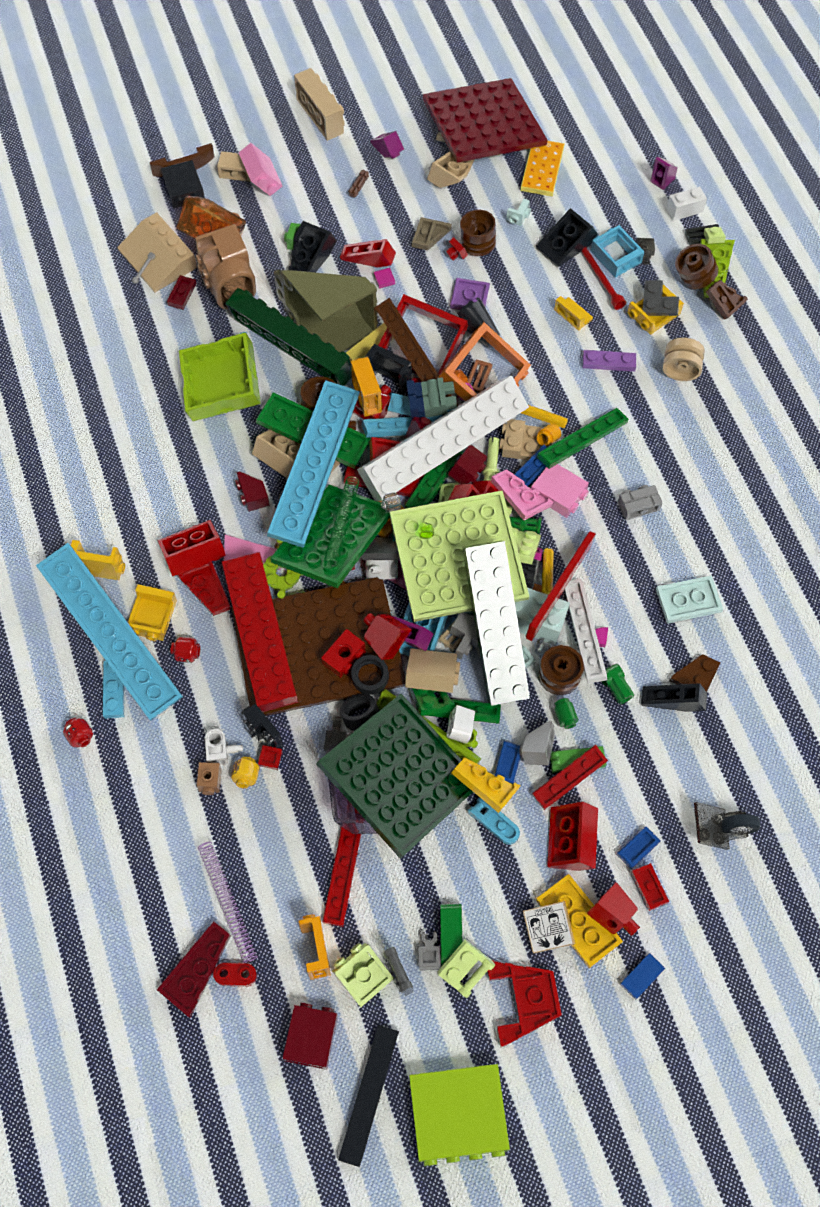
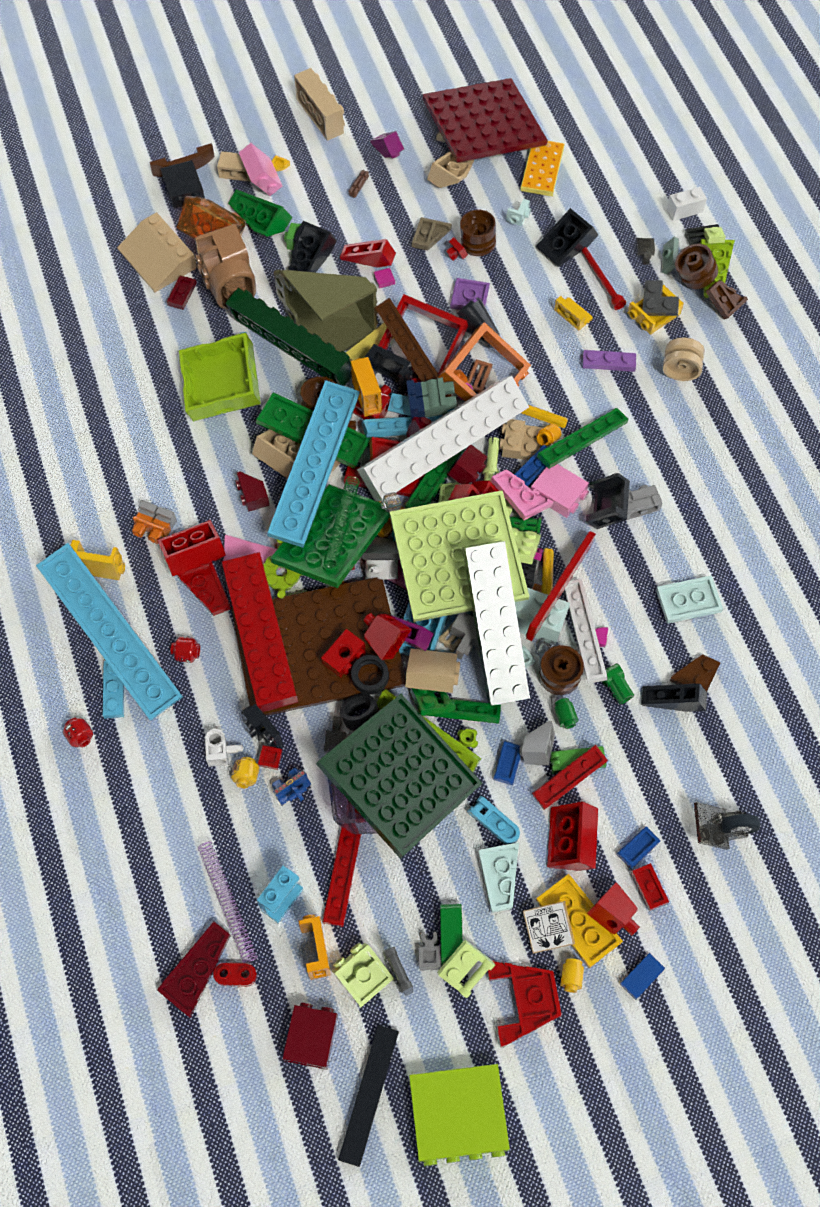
(151, 256): light grey hinge -> none
(152, 612): yellow panel -> none
(154, 520): none -> orange hips
(209, 778): medium nougat brick -> none
(261, 215): none -> green wedge
(280, 163): none -> yellow tile
(280, 894): none -> medium azure panel
(292, 788): none -> blue hips
(426, 530): clear neon green hinge -> none
(460, 724): white piece -> none
(488, 787): yellow wing -> none
(499, 875): none -> light aqua wing
(572, 975): none -> yellow brick
(609, 501): none -> black panel
(618, 267): medium azure window -> none
(663, 173): magenta slope -> none
(669, 255): none -> sand green plate

